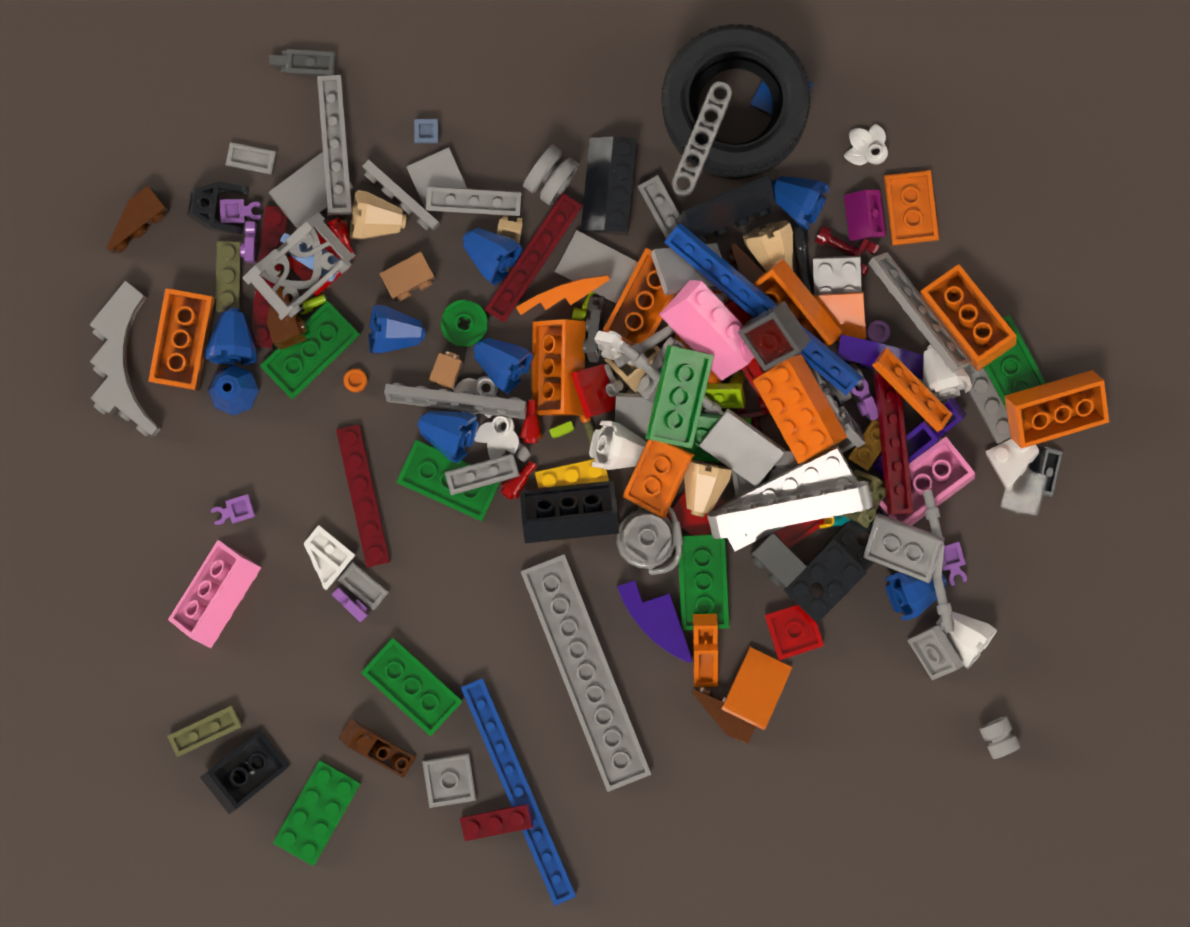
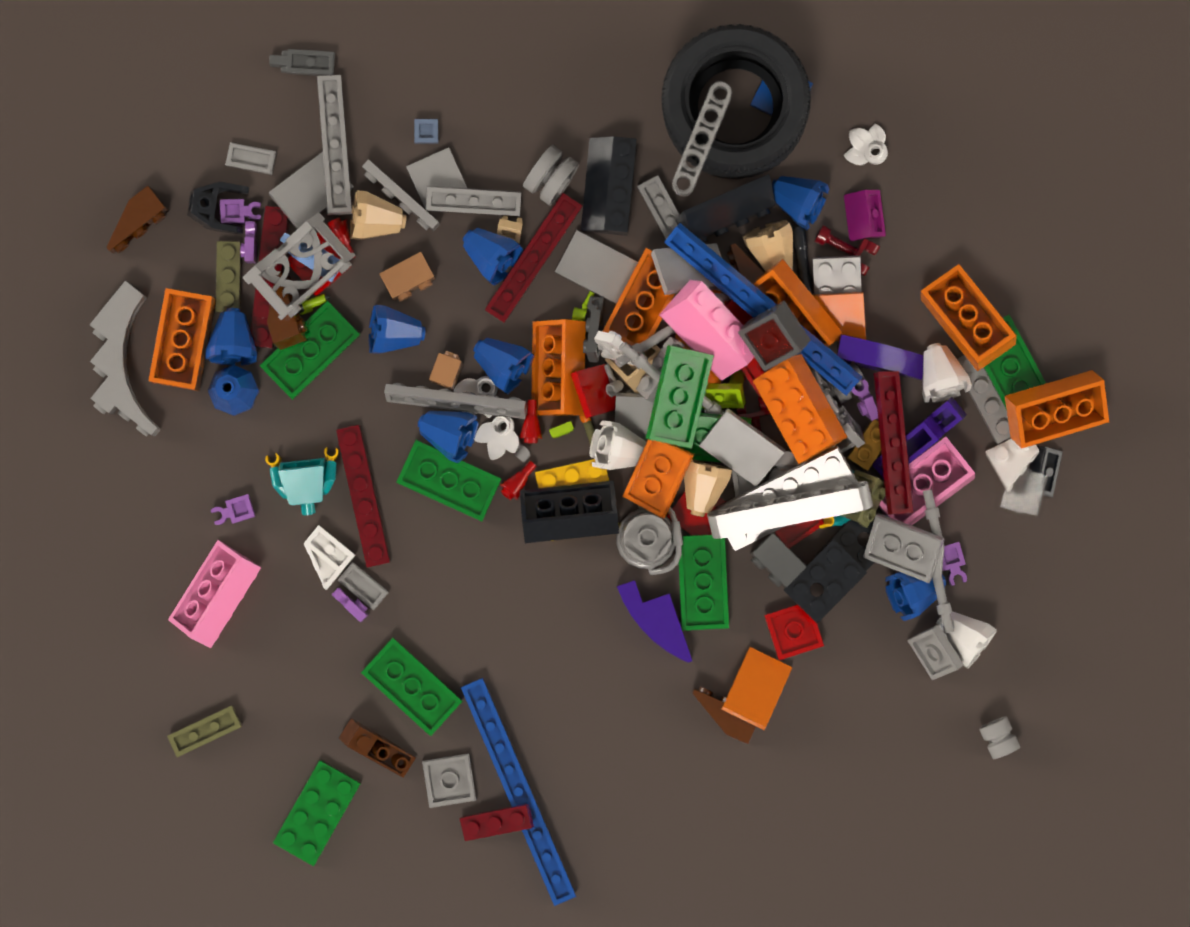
(244, 772): black slope -> none
(303, 480): none -> torso
(355, 380): orange tile -> none
(450, 322): green plate -> none
(482, 474): light grey tile -> none
(571, 291): orange slope -> none
(586, 673): light grey plate -> none
(705, 650): orange slope -> none
(878, 331): medium lavender tile -> none
(911, 207): orange tile -> none
(912, 389): orange plate -> none
(920, 312): light grey plate -> none

